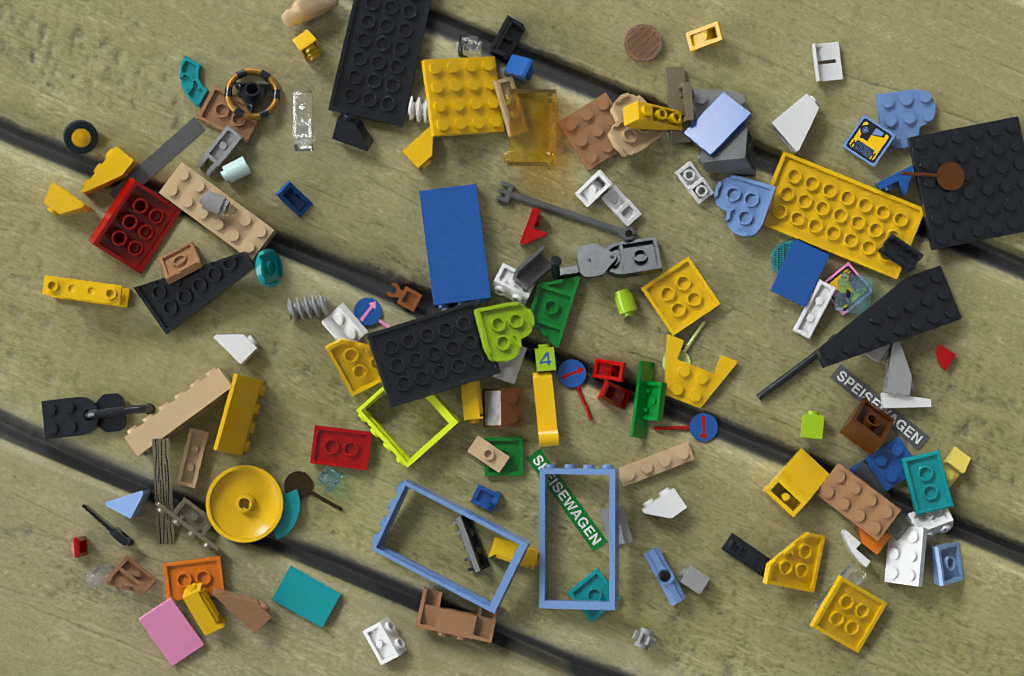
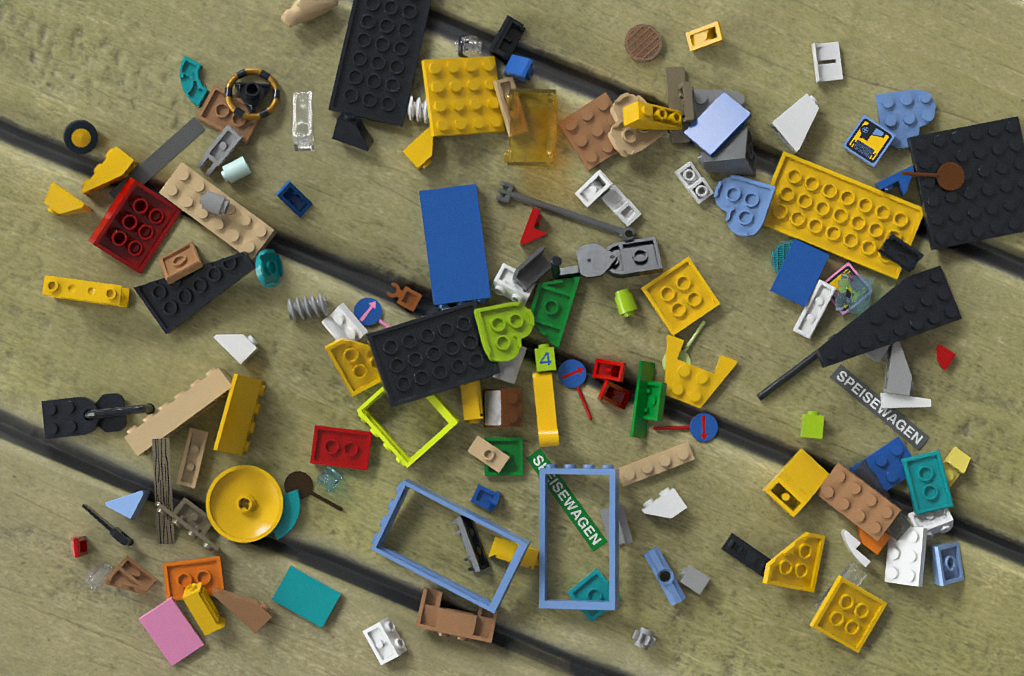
(307, 46): yellow slope -> none
(867, 426): reddish brown slope -> none

